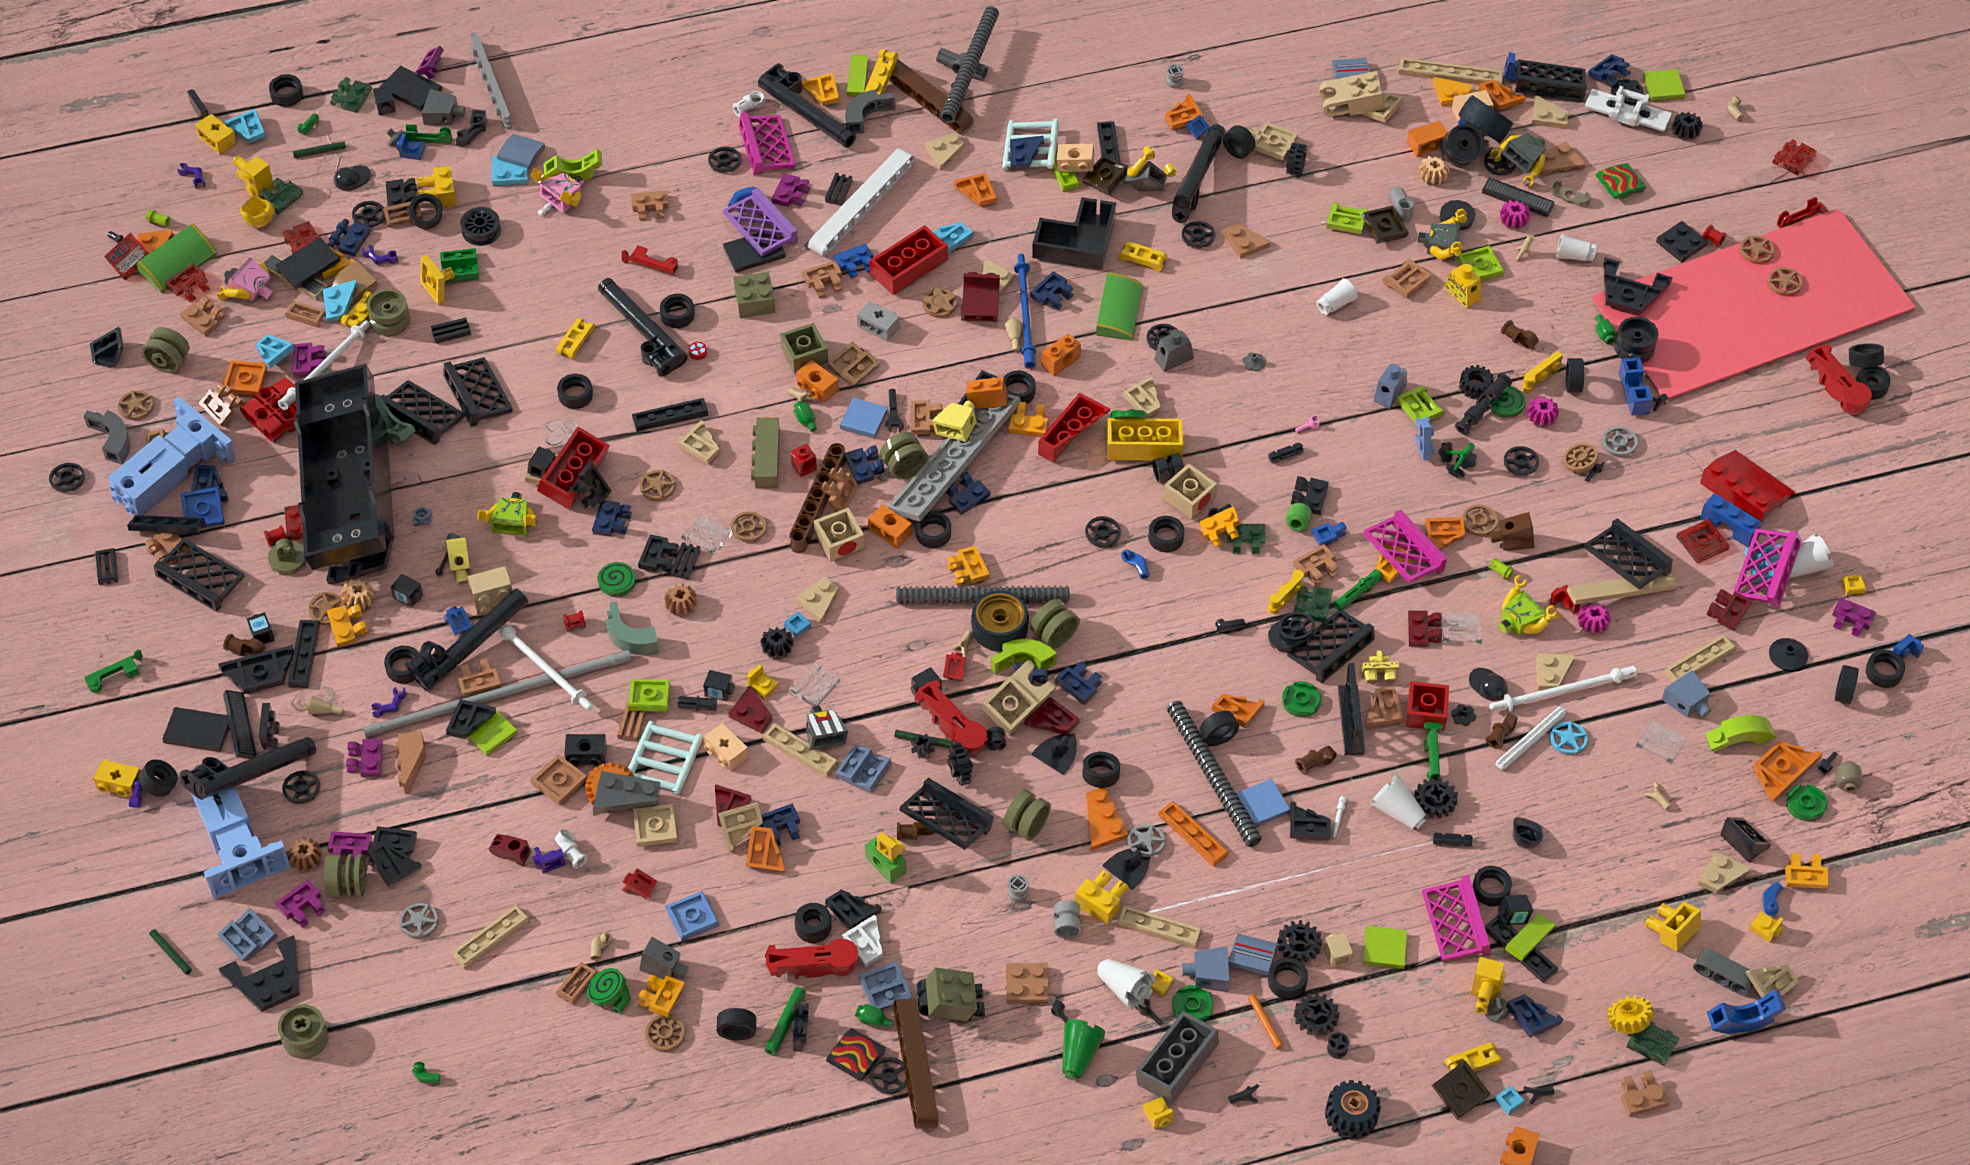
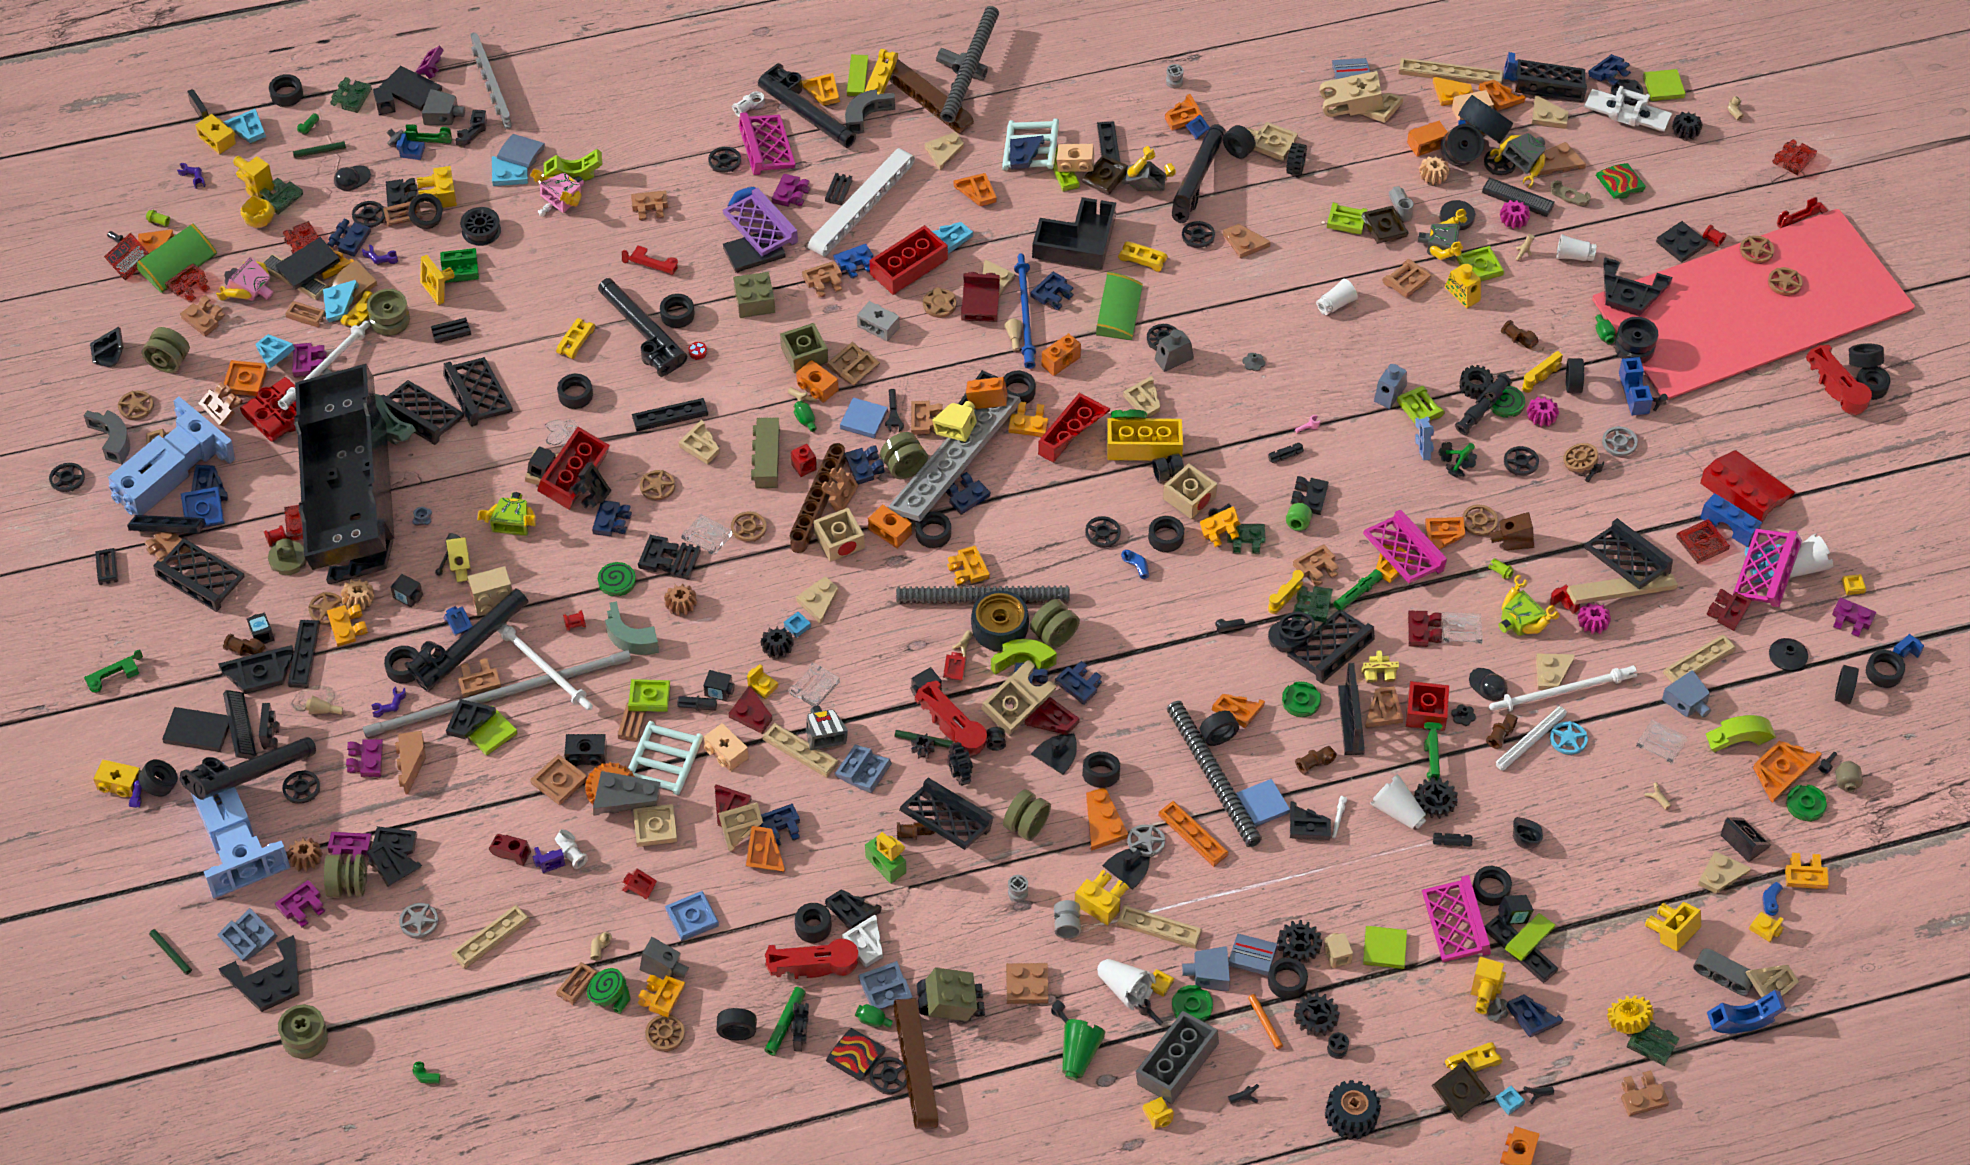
(1326, 534): blue plate -> none

